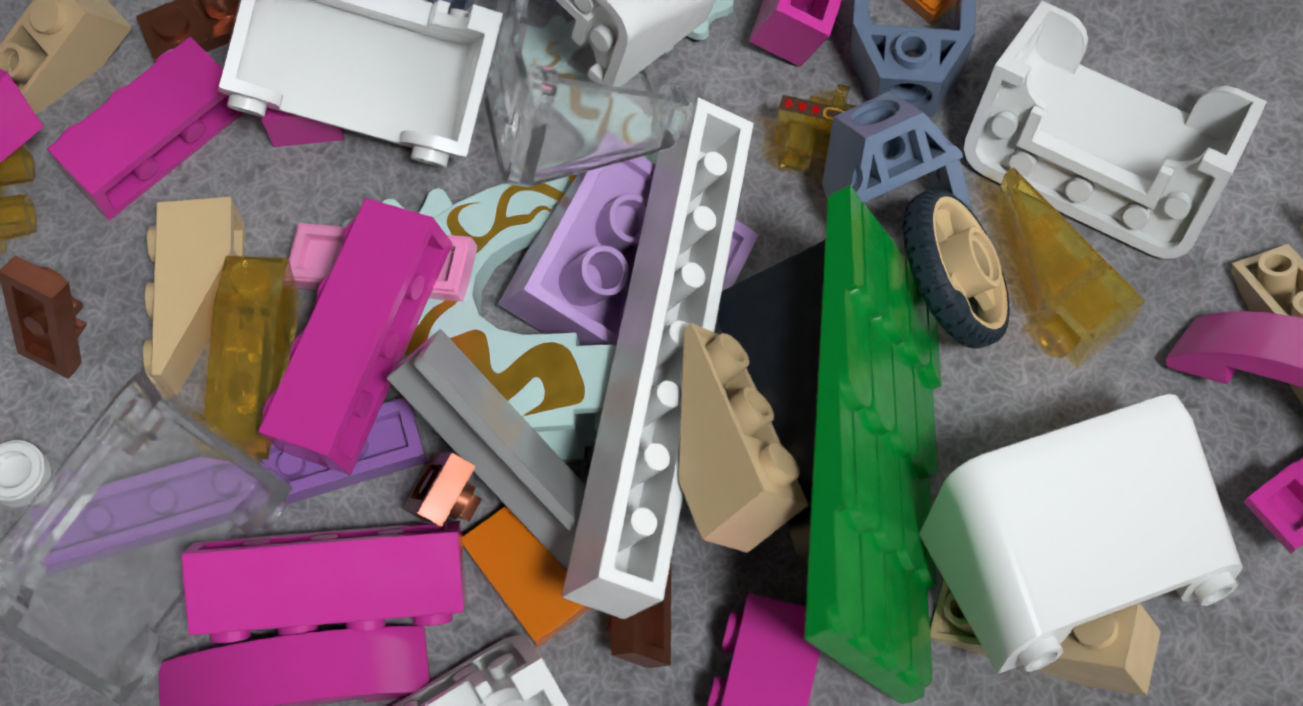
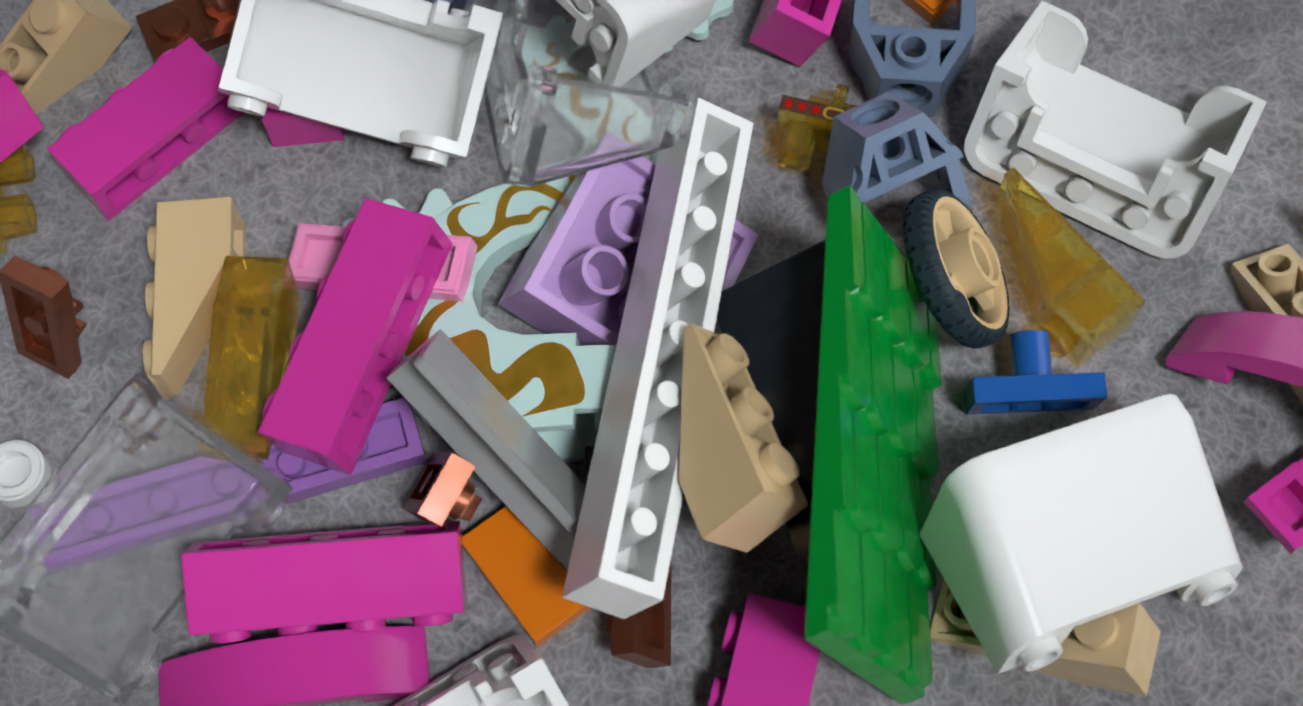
(1033, 384): none -> blue tile

